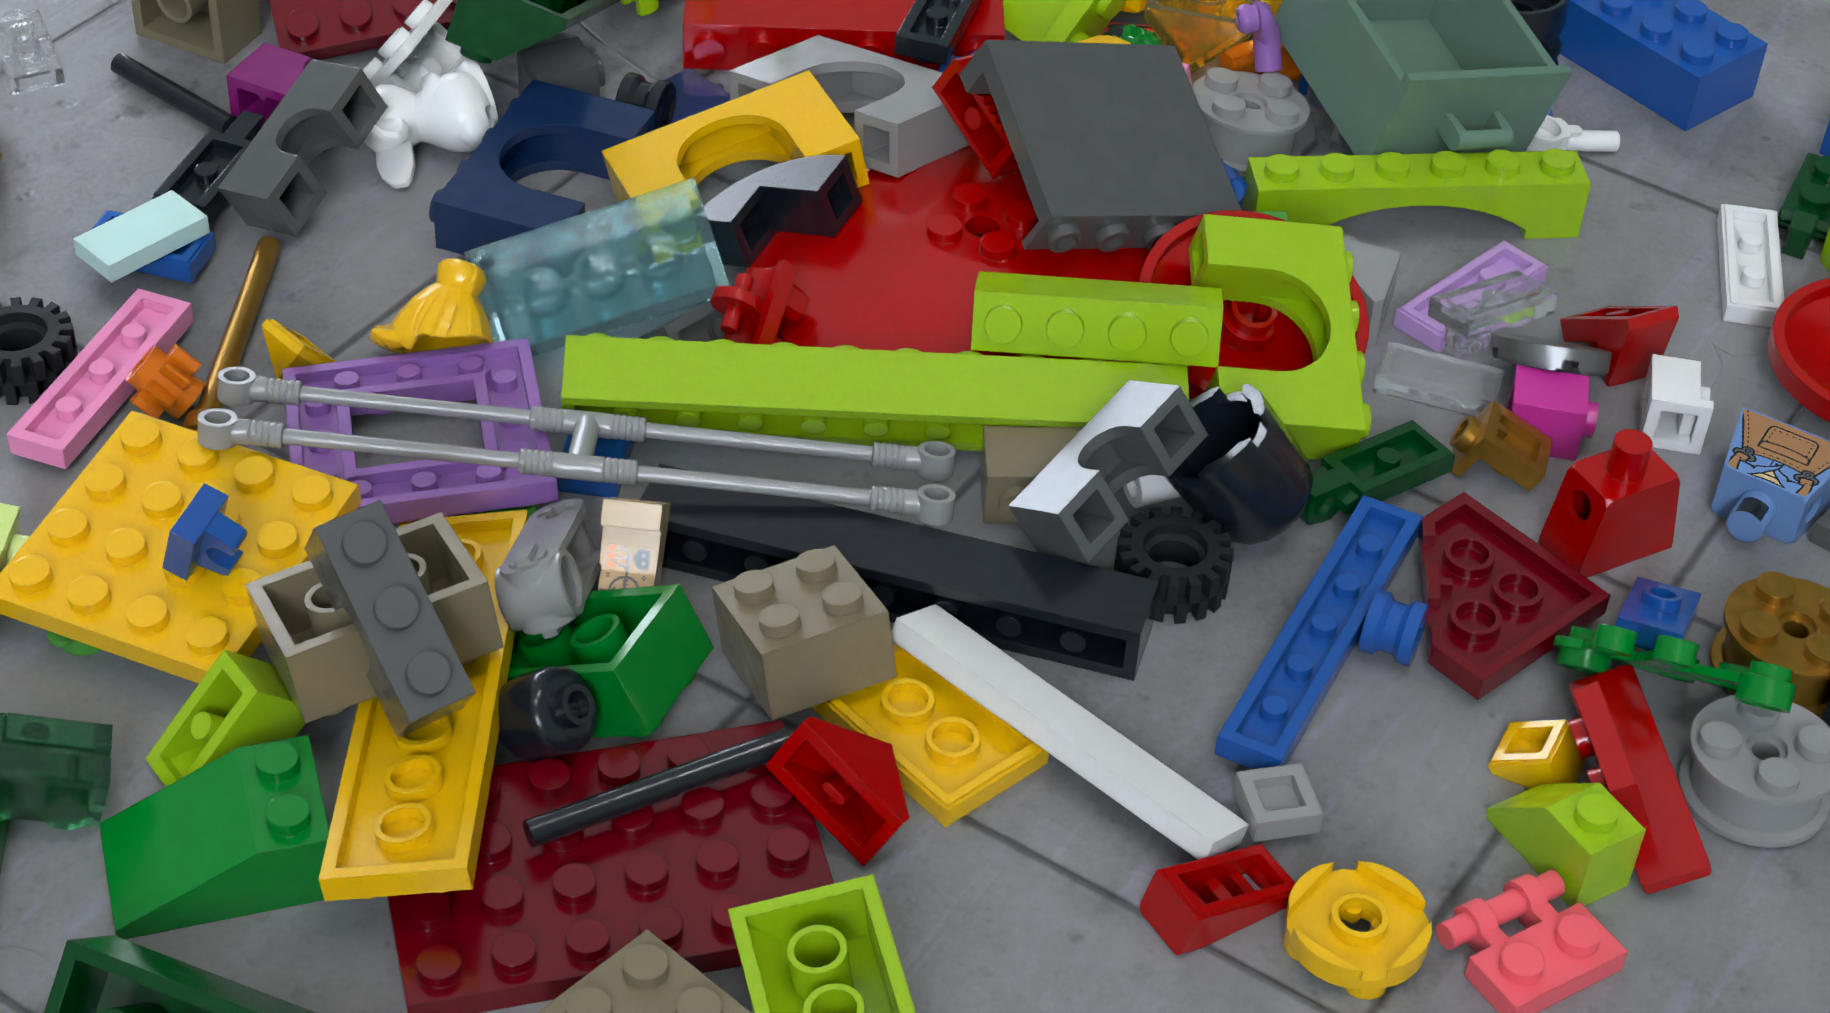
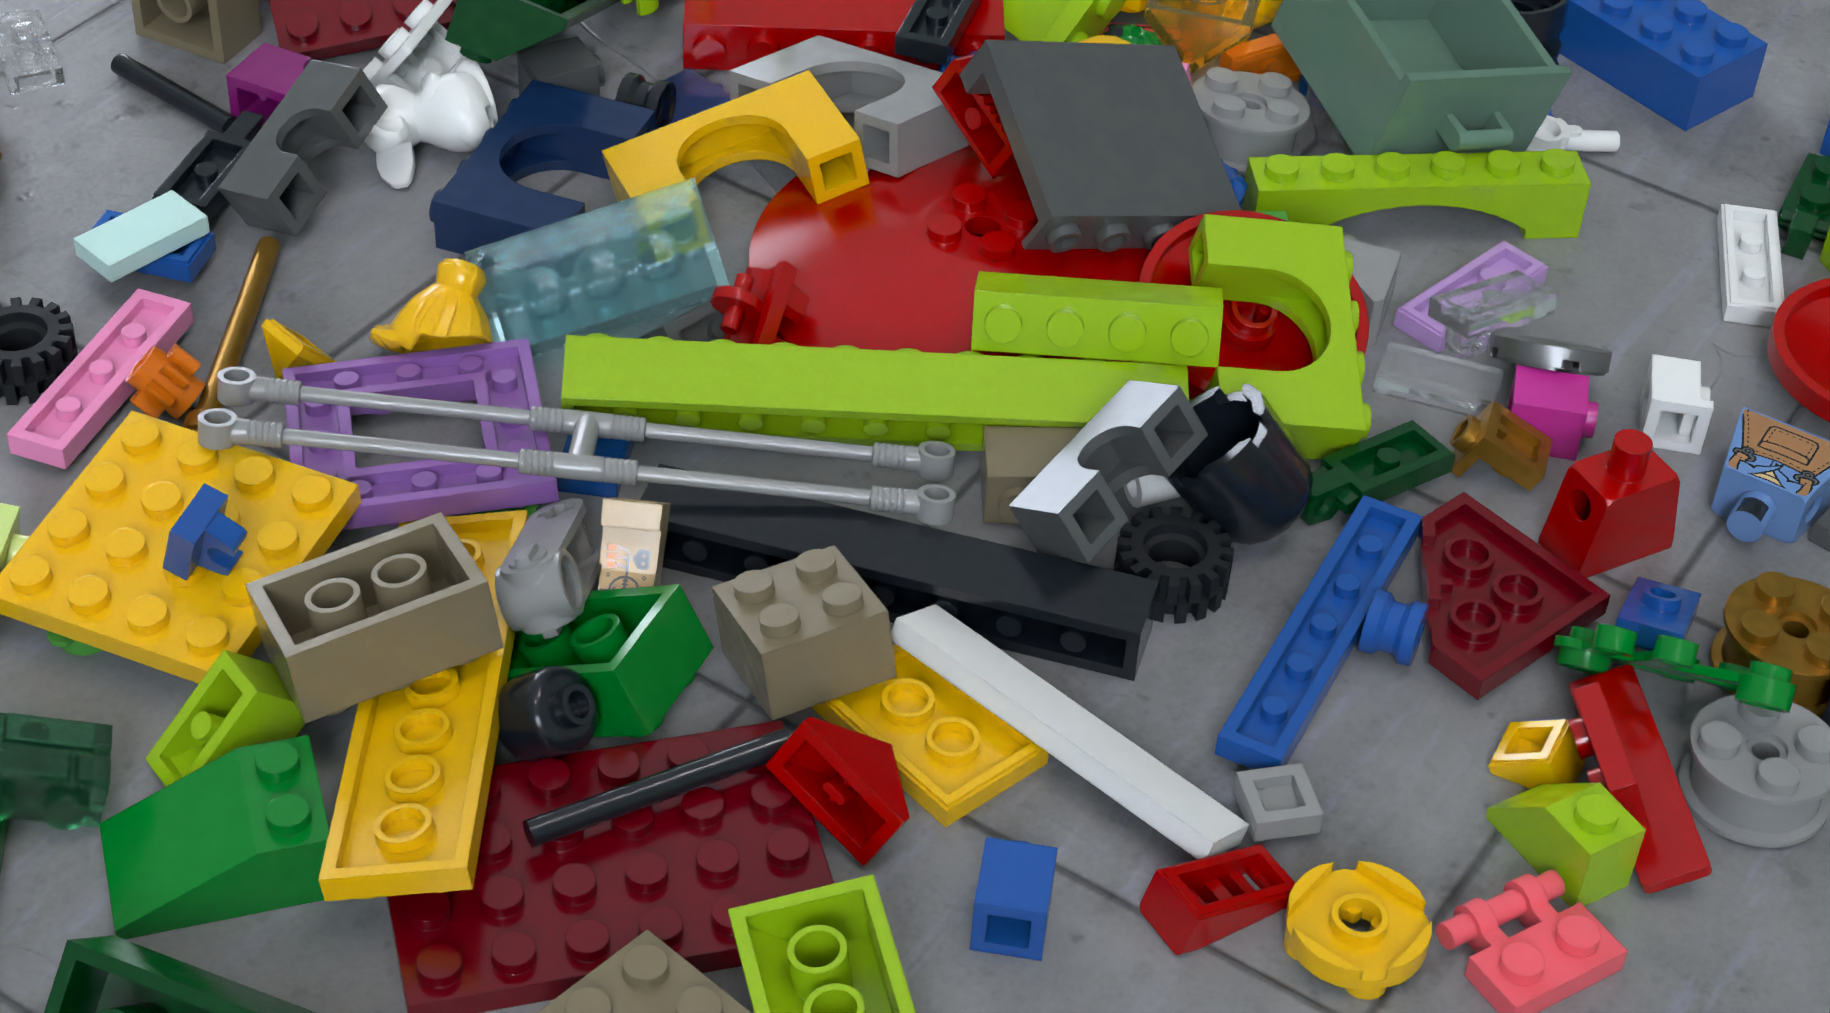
(406, 644): dark grey arch -> none
(794, 196): black brick -> none
(1013, 898): none -> blue brick
(1266, 34): medium lavender arm -> none
(1627, 332): red slope -> none

